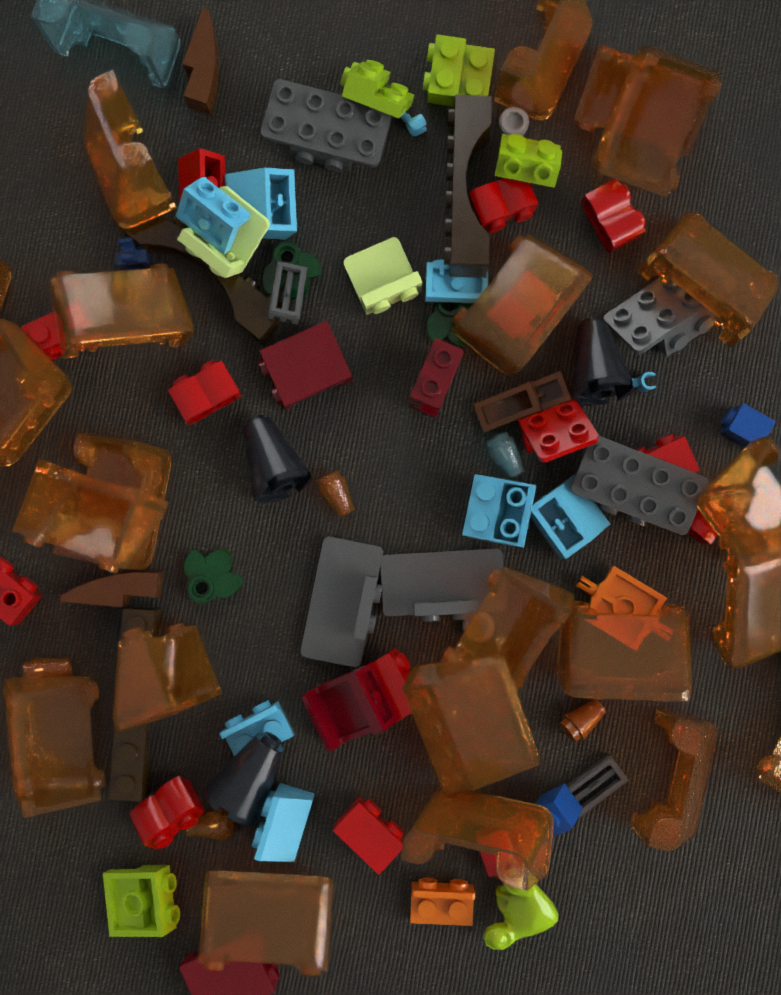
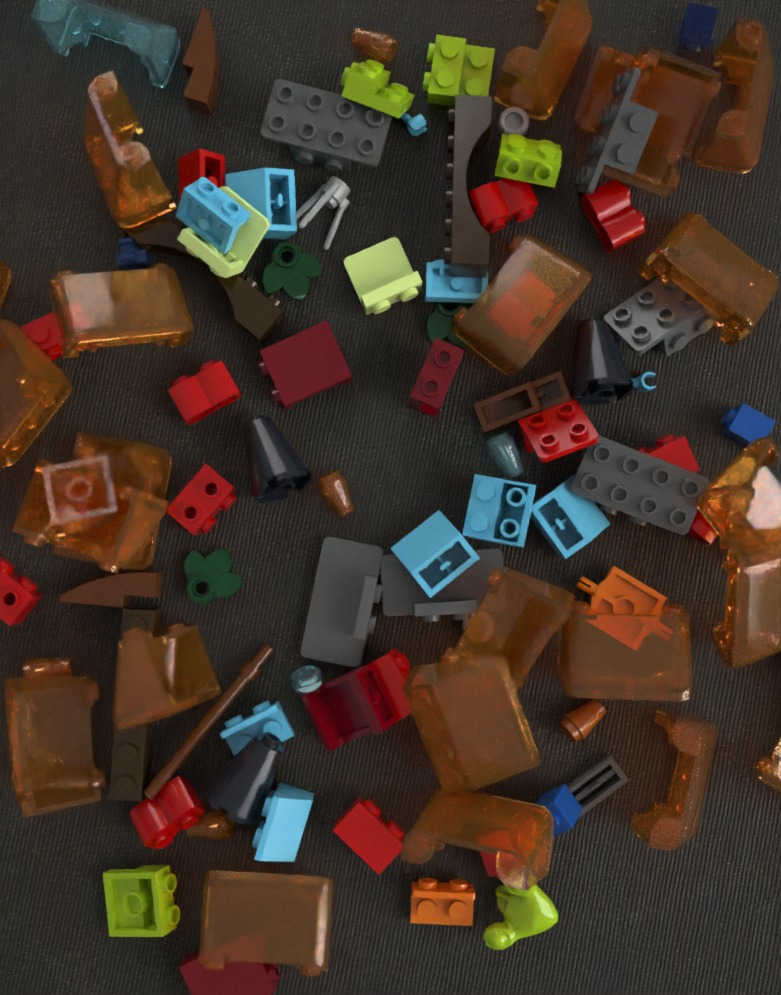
(80, 496): none -> clear orange slope
(202, 501): none -> red brick
(249, 672): none -> reddish brown bar
(284, 313): dark grey tile -> none
(306, 679): none -> clear light blue tile
(330, 195): none -> light grey plant
(376, 44): none -> clear orange cone
(435, 553): none -> medium azure slope
(621, 136): none -> dark grey bracket
(698, 26): none -> clear blue bracket
(740, 132): none -> clear orange windscreen

